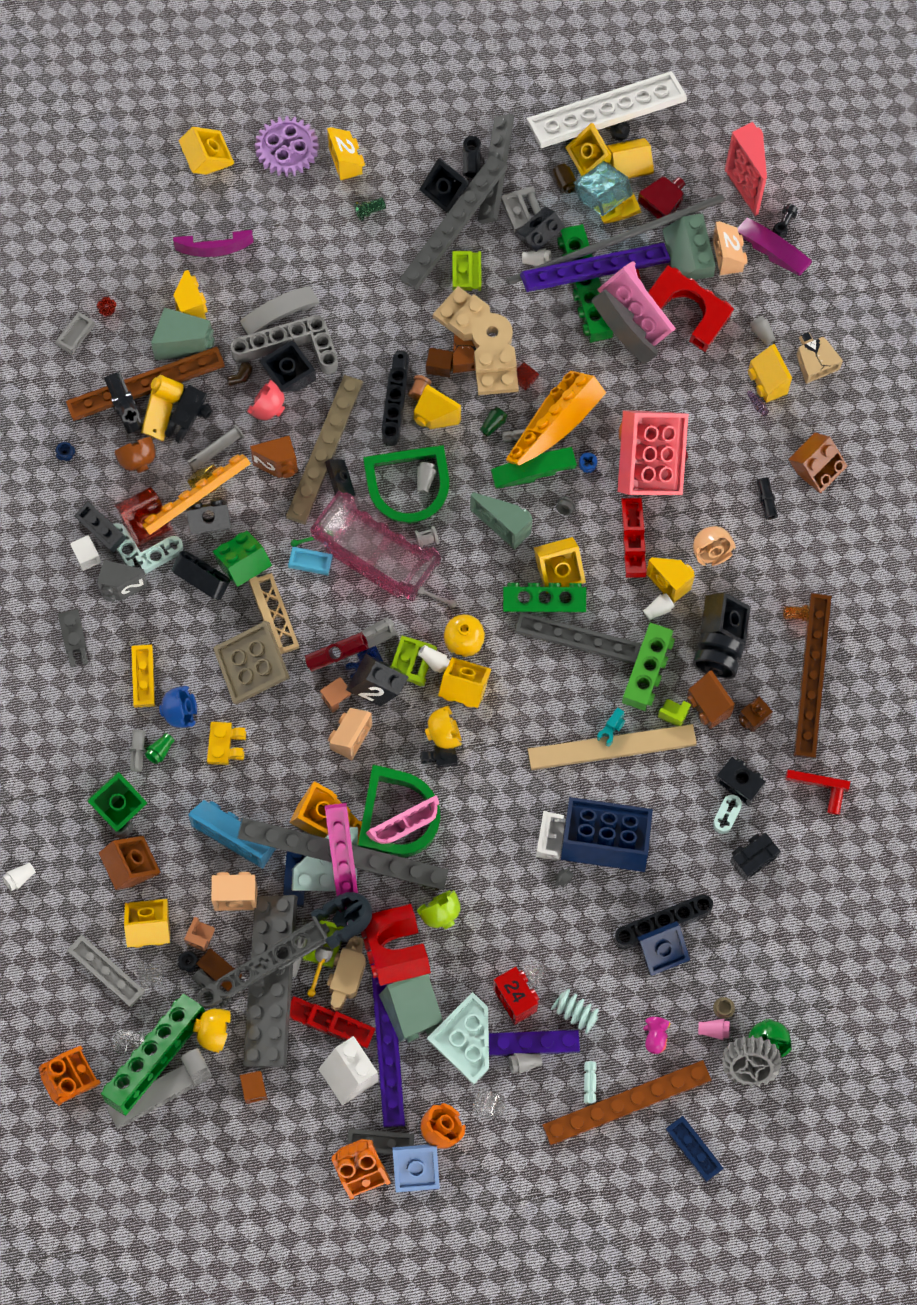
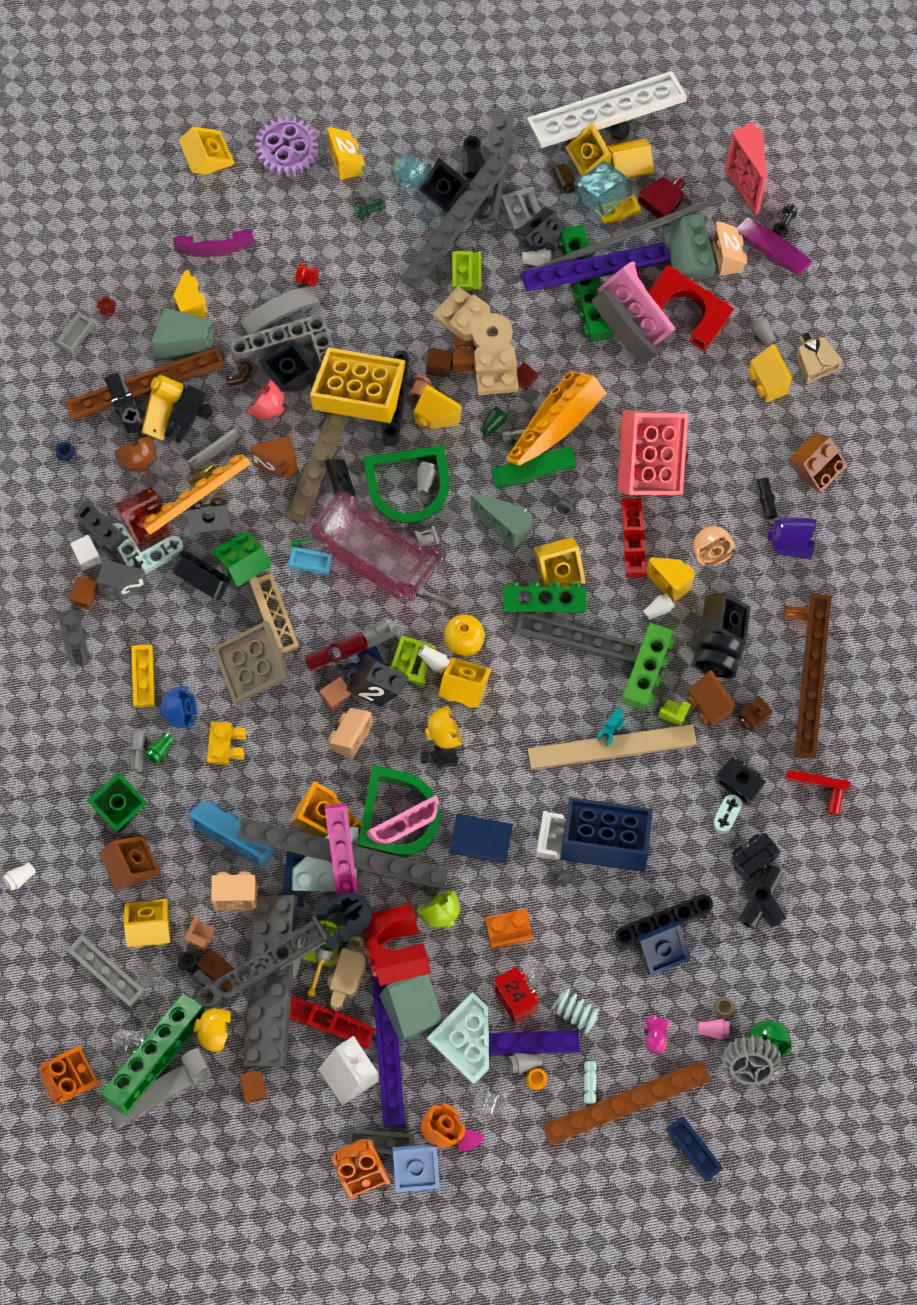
(84, 593): none -> dark orange brick
(307, 275): none -> red wheel
(358, 385): none -> yellow slope
(409, 171): none -> clear light blue cylinder
(470, 1140): none -> dark pink tile
(481, 838): none -> dark blue piece
(509, 928): none -> orange plate
(536, 1079): none -> light orange plate
(586, 456): blue bush -> none
(758, 404): clear purple piece -> none
(768, 908): none -> black piece
(793, 537): none -> dark purple cylinder

